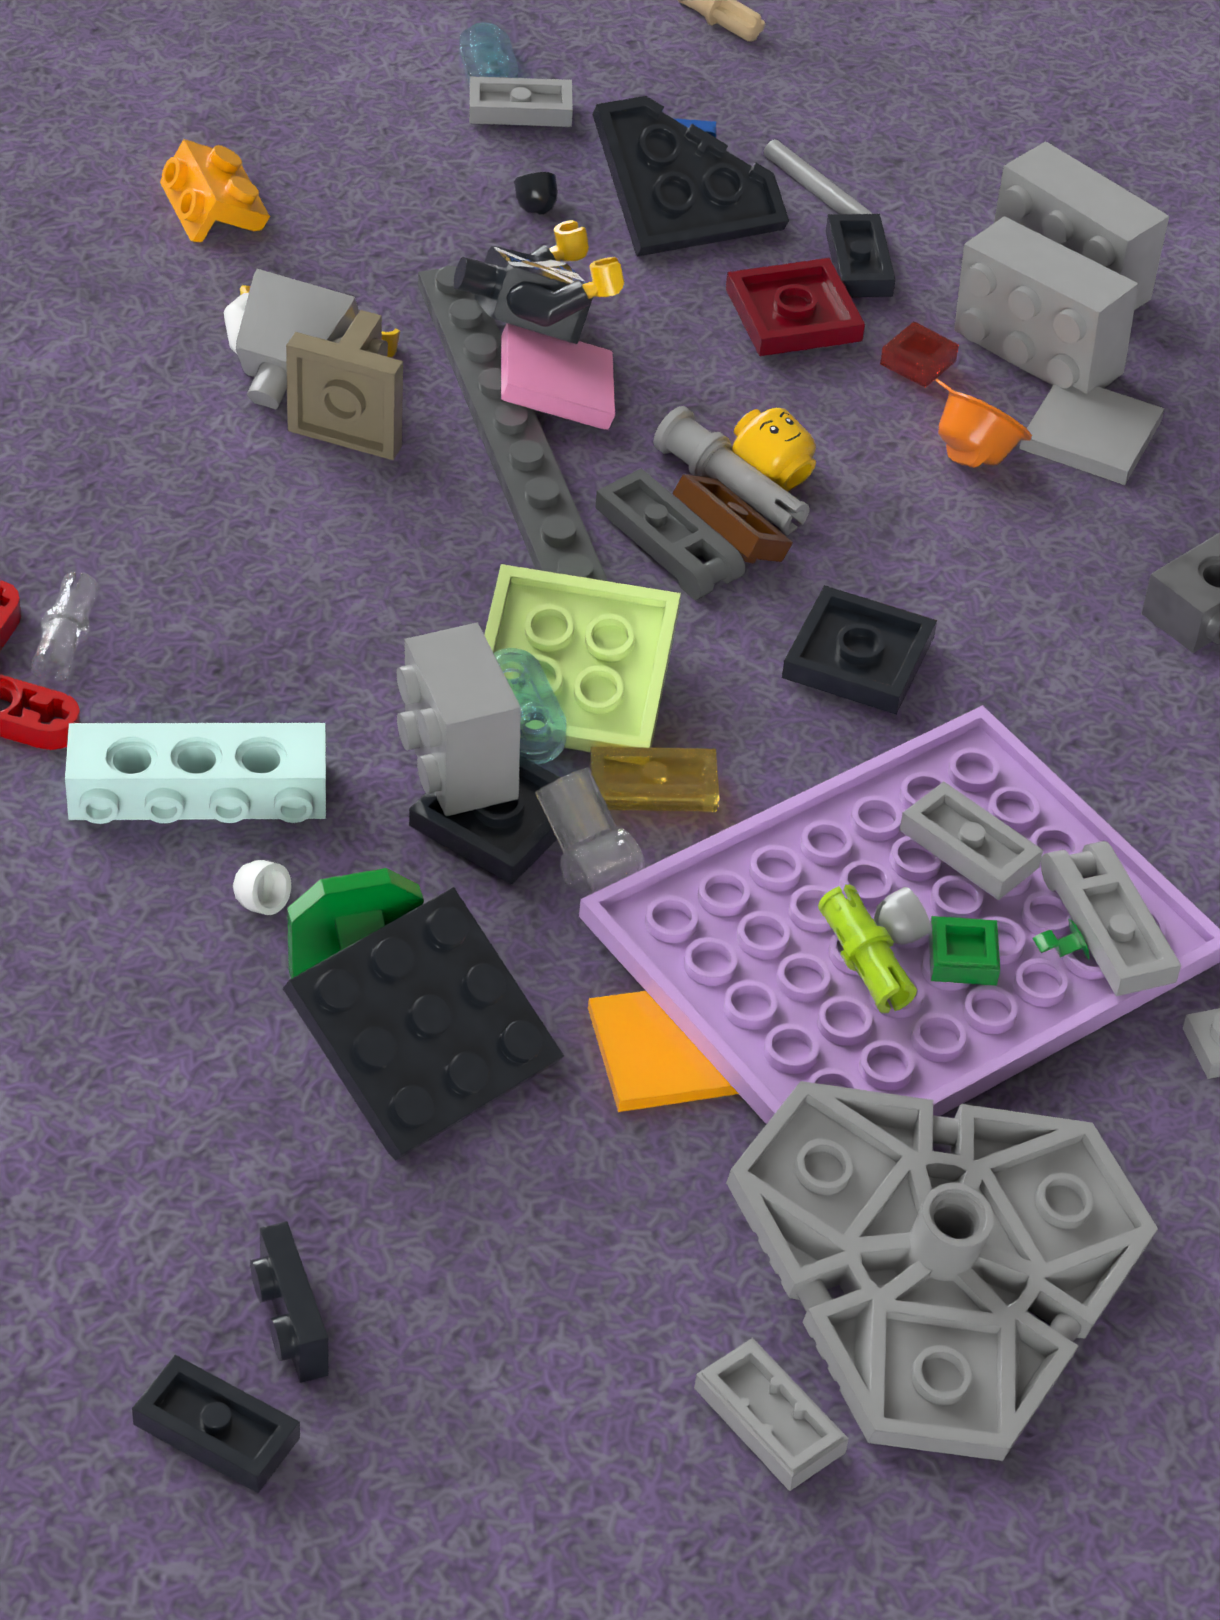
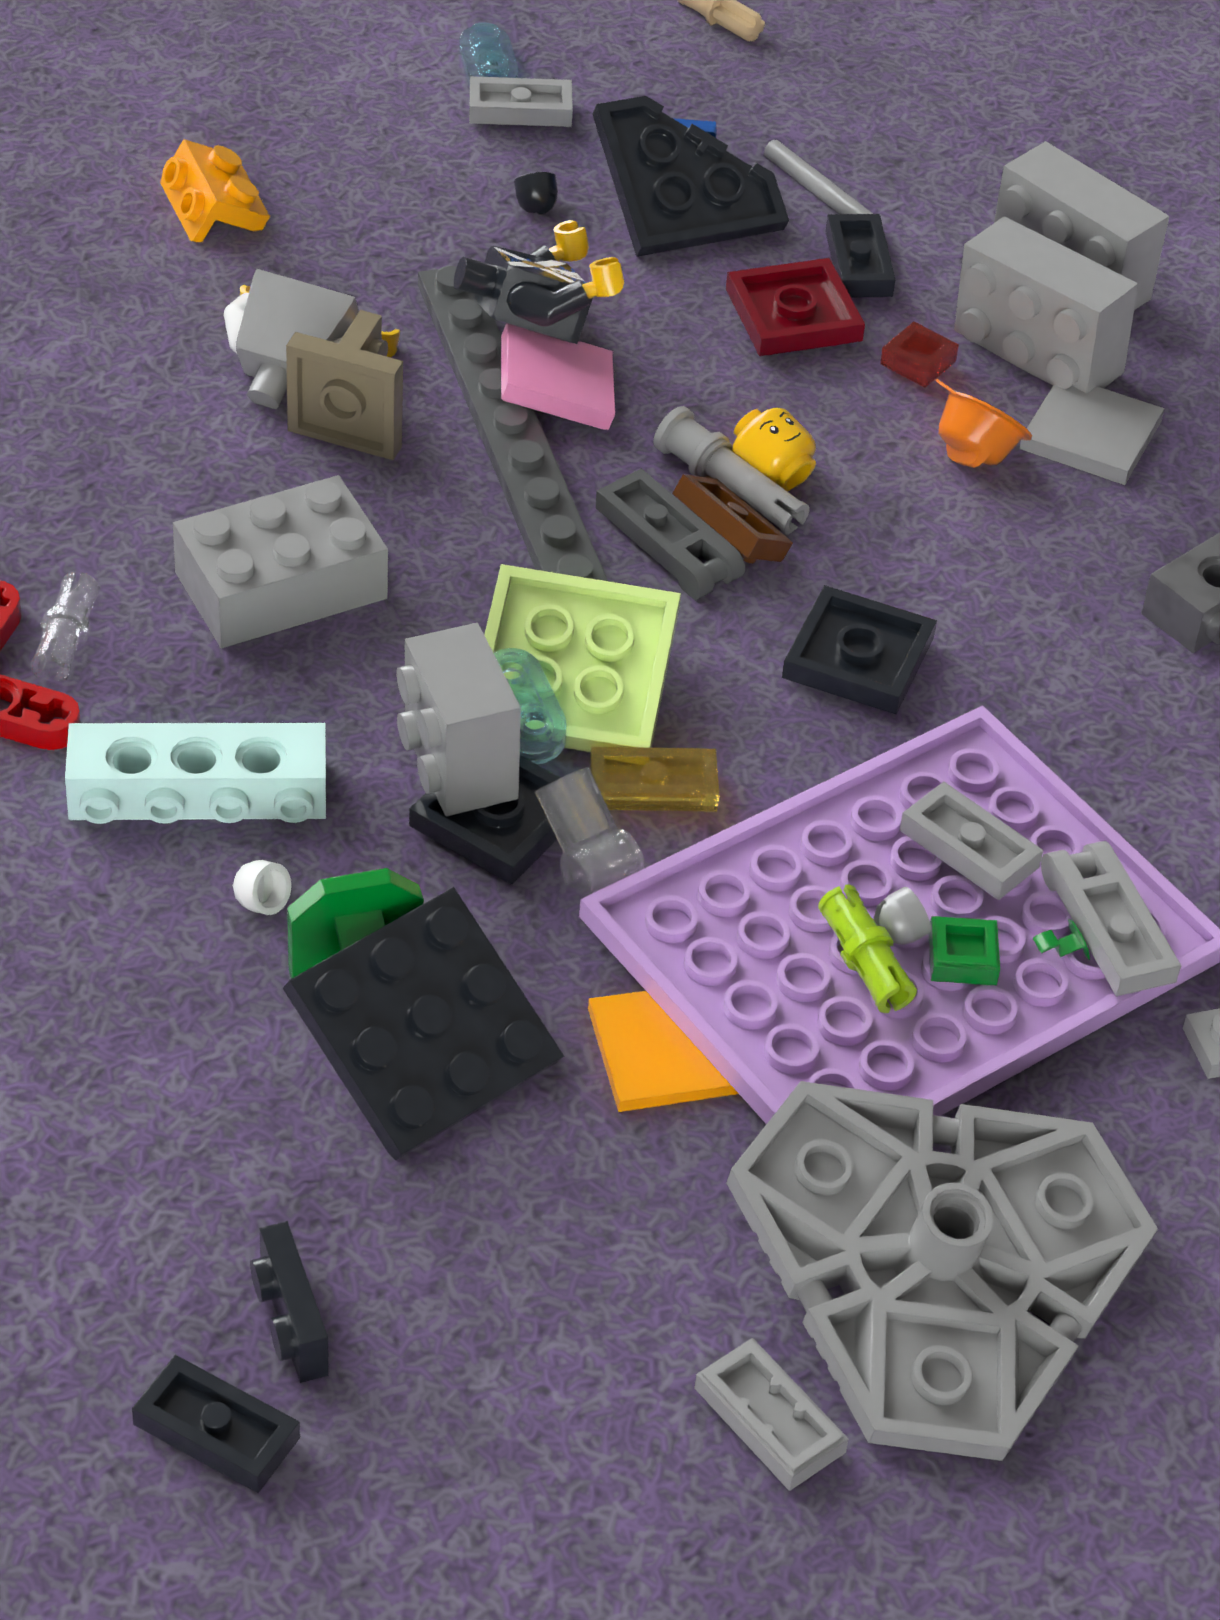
(280, 561): none -> light grey brick

